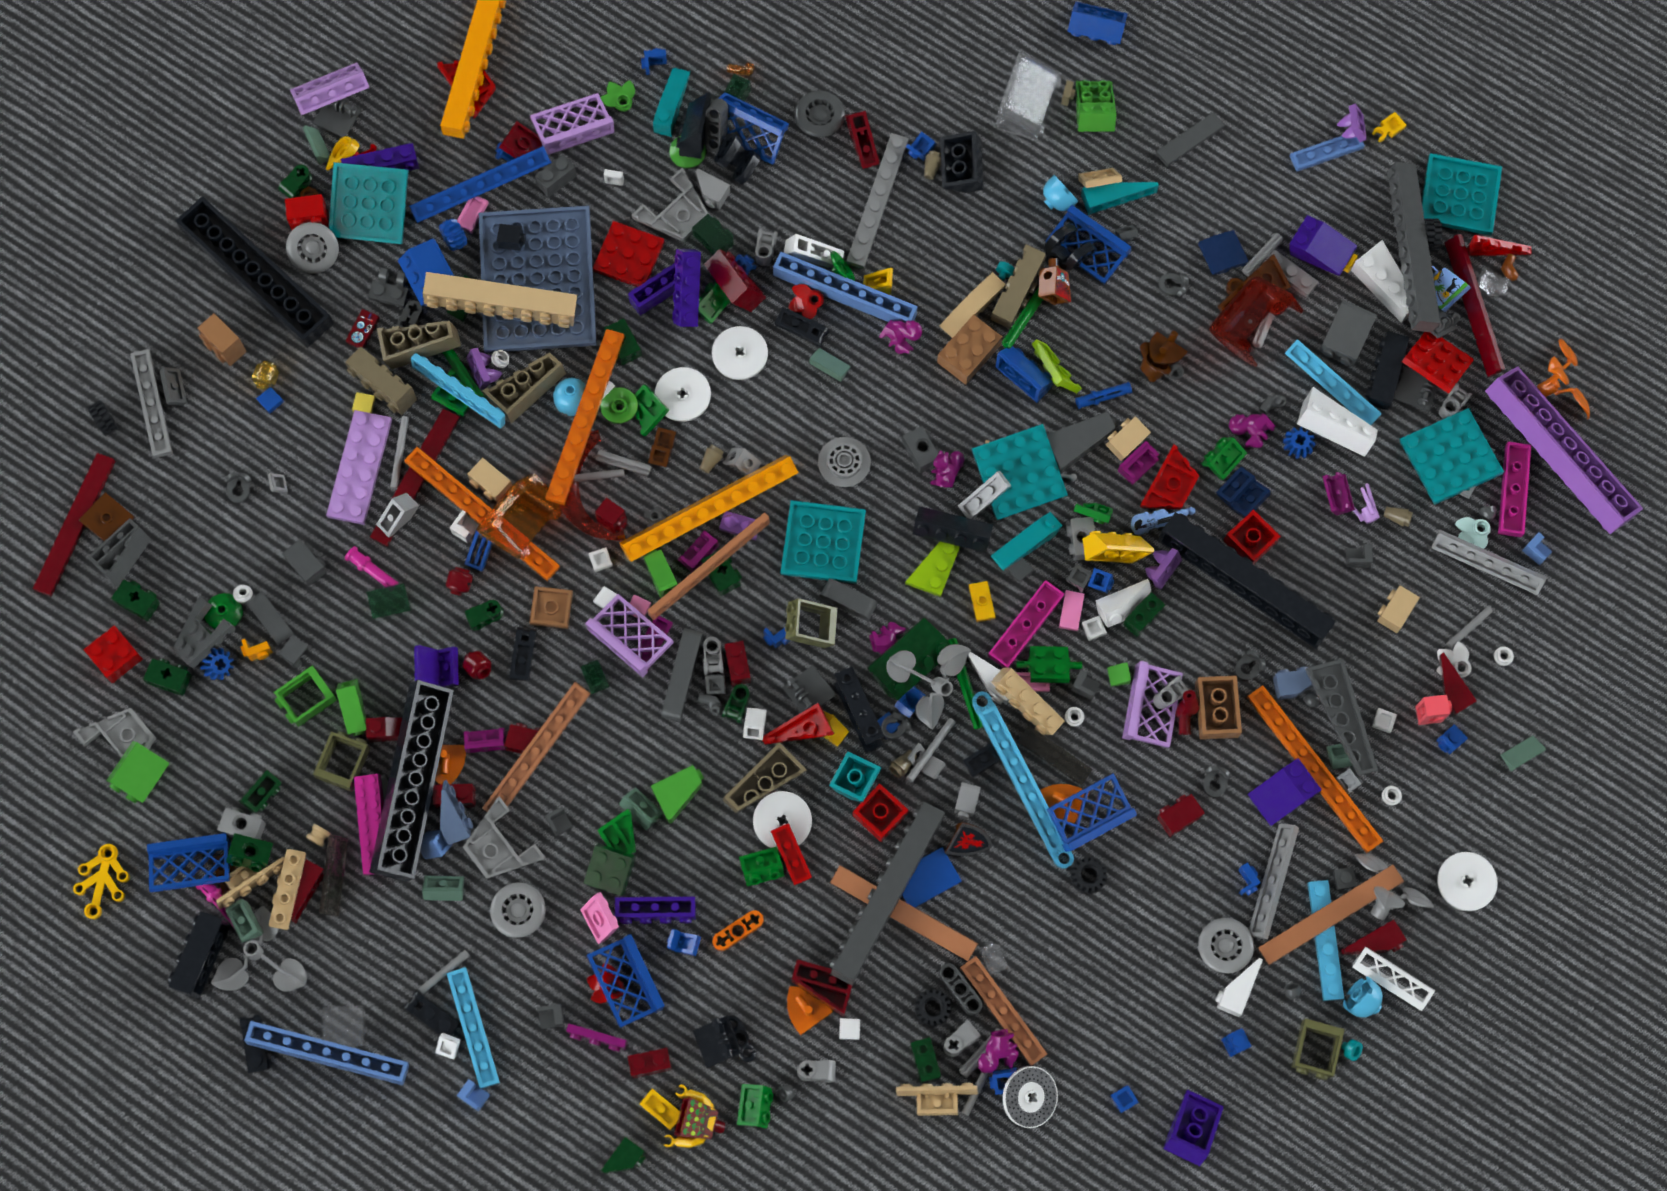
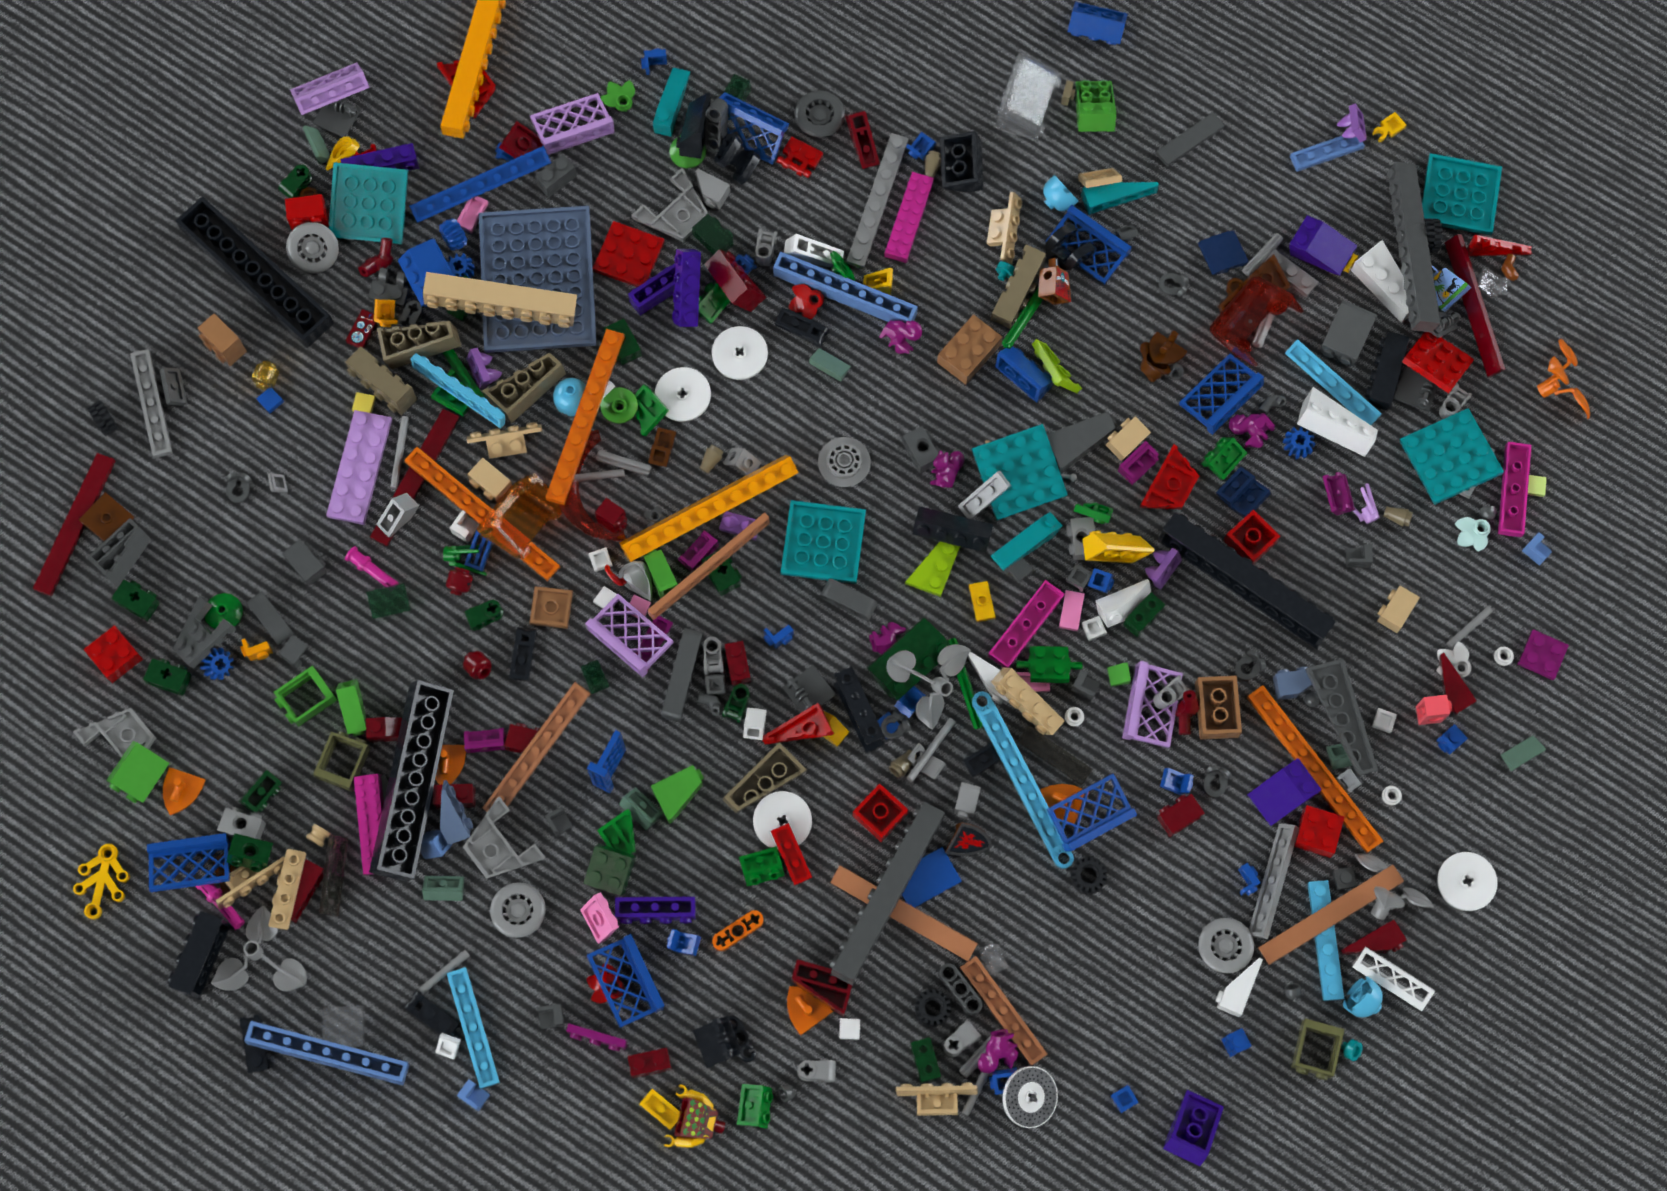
(180, 790): none -> orange shield
(242, 598): white plate -> none
(244, 920): sand green slope -> none
(378, 261): none -> dark red arm
(384, 312): none -> light orange bracket
(436, 666): dark purple bracket -> none
(453, 554): none -> green plant
(461, 262): none -> blue gear
(500, 358): white plate -> none
(506, 441): none -> tan bracket
(510, 237): black brick -> none
(607, 764): none -> blue fence
(613, 177): white tile -> none
(625, 1157): dark green slope -> none
(635, 577): none -> light grey piece
(746, 70): clear orange arm -> none
(802, 153): none -> red plate
(827, 626): olive window -> none
(854, 777): teal slope -> none
(909, 217): none -> dark pink piece
(973, 304): tan slope -> none
(1004, 227): none -> tan bracket
(1084, 401): blue pin -> none
(1144, 522): light blue piece -> none
(1176, 781): none -> blue bracket
(1235, 401): none -> blue fence
(1319, 831): none -> red brick
(1488, 562): light grey plate -> none
(1537, 486): none -> yellowish green tile
(1543, 654): none -> magenta plate
(1563, 450): medium lavender brick -> none

